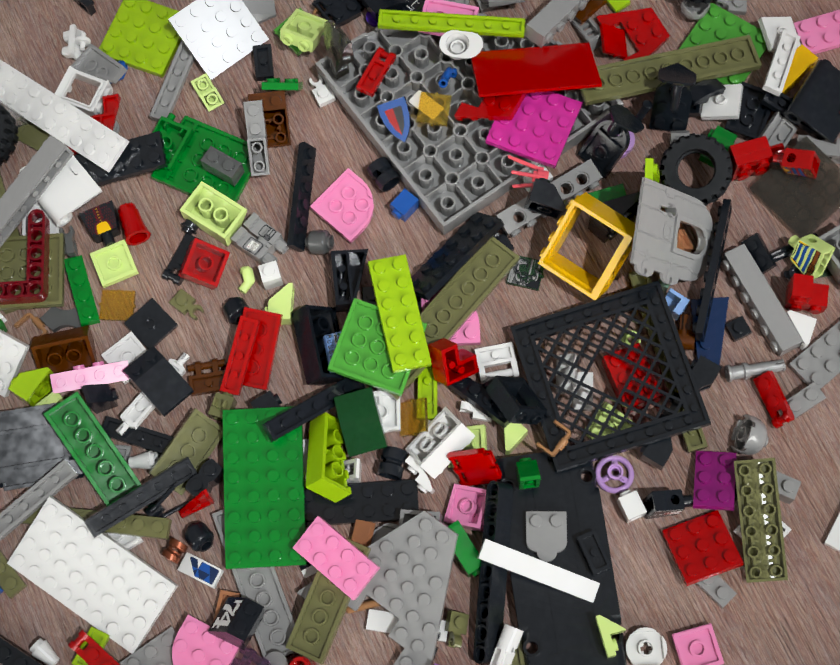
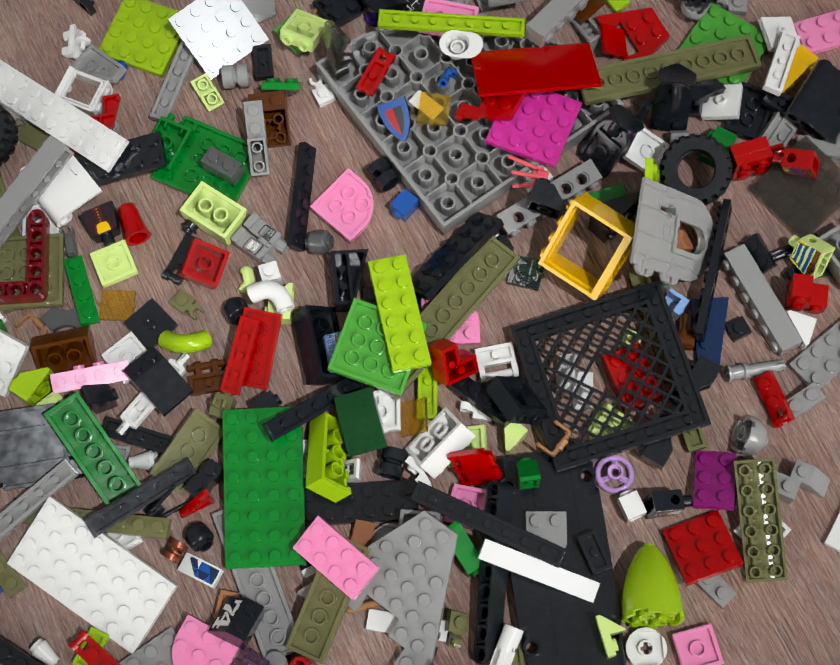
(185, 342): none -> lime cylinder
(235, 76): none -> light grey wheel
(273, 291): none -> white cylinder
(488, 524): none -> black tile
(645, 145): none -> white plate
(651, 591): none -> lime cylinder
(811, 478): none -> light grey slope

